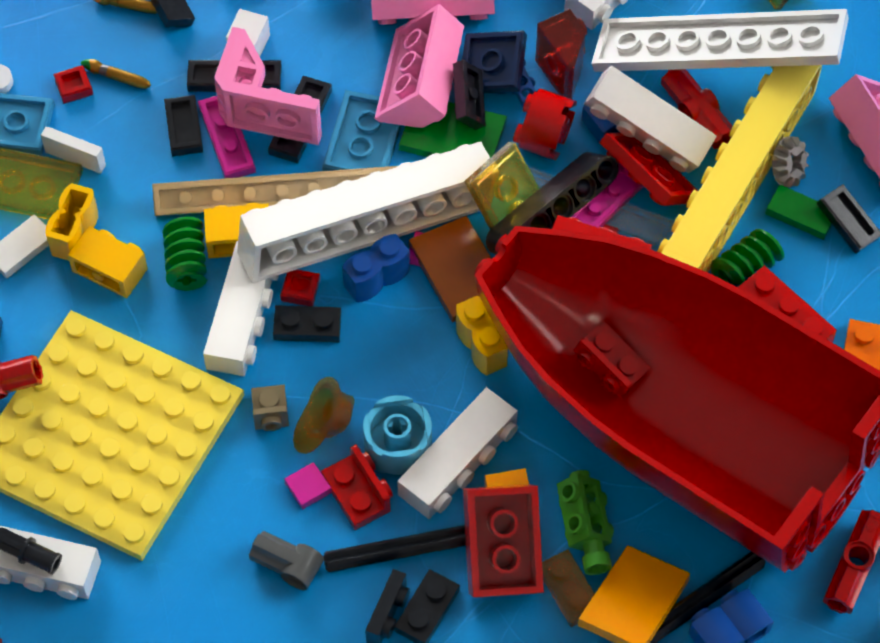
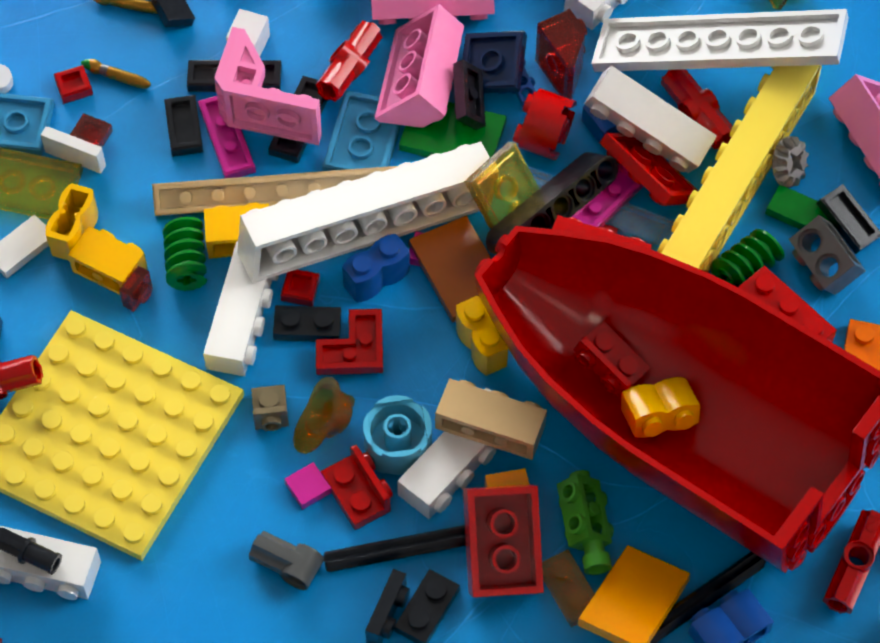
(92, 130): none -> clear red plate
(136, 289): none -> clear red plate
(349, 61): none -> piece
(360, 352): none -> red plate
(491, 418): none -> tan brick
(660, 407): none -> yellow brick
(831, 251): none -> dark grey brick

